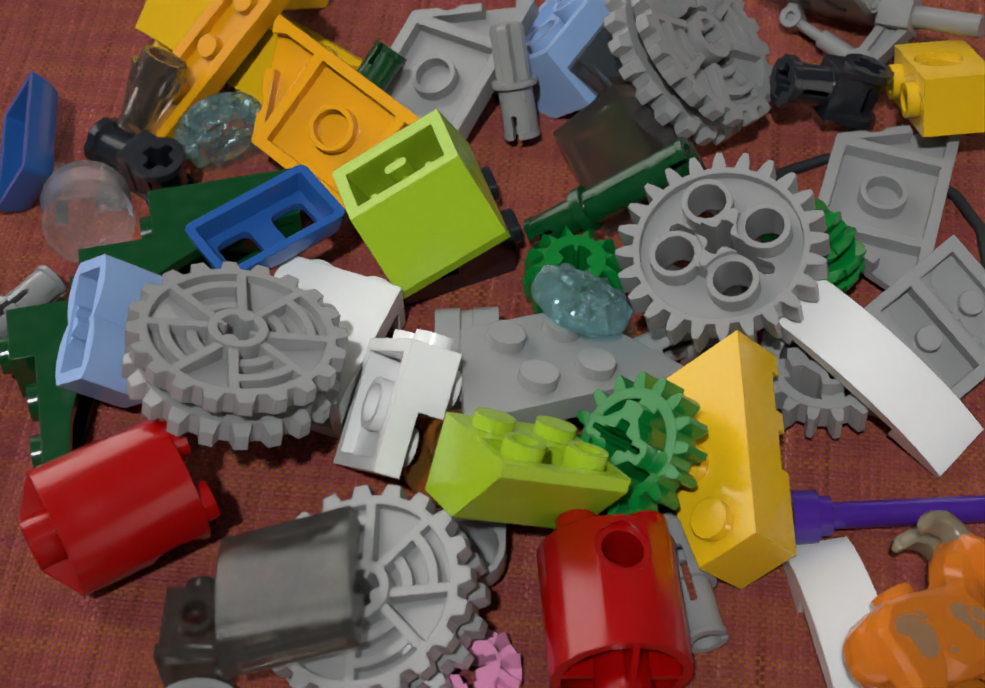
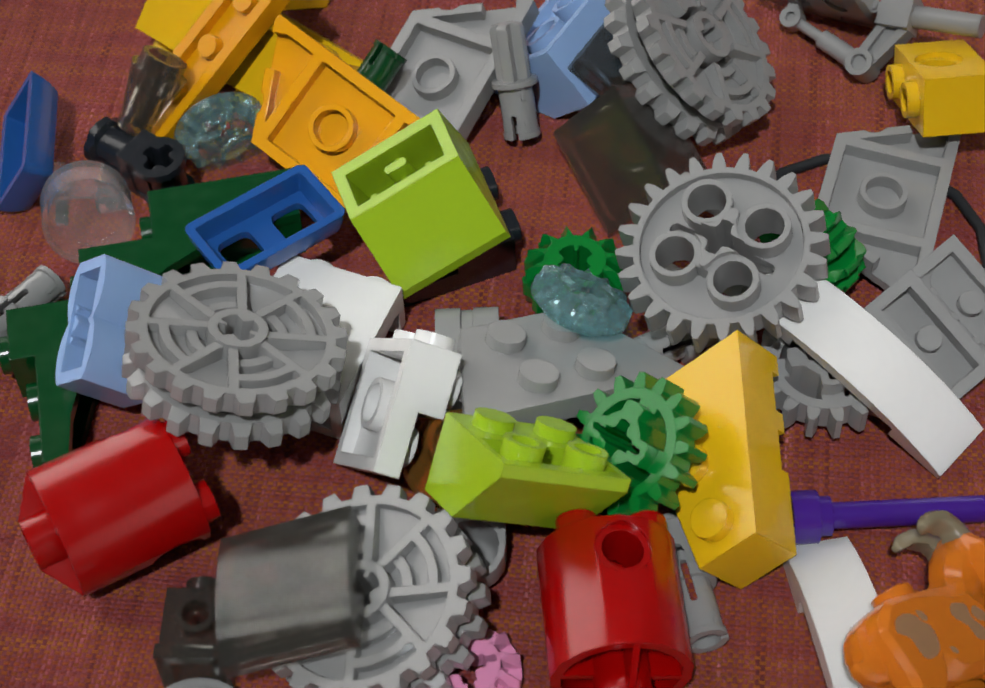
(593, 205): dark green pin -> none
(837, 89): black connector -> none

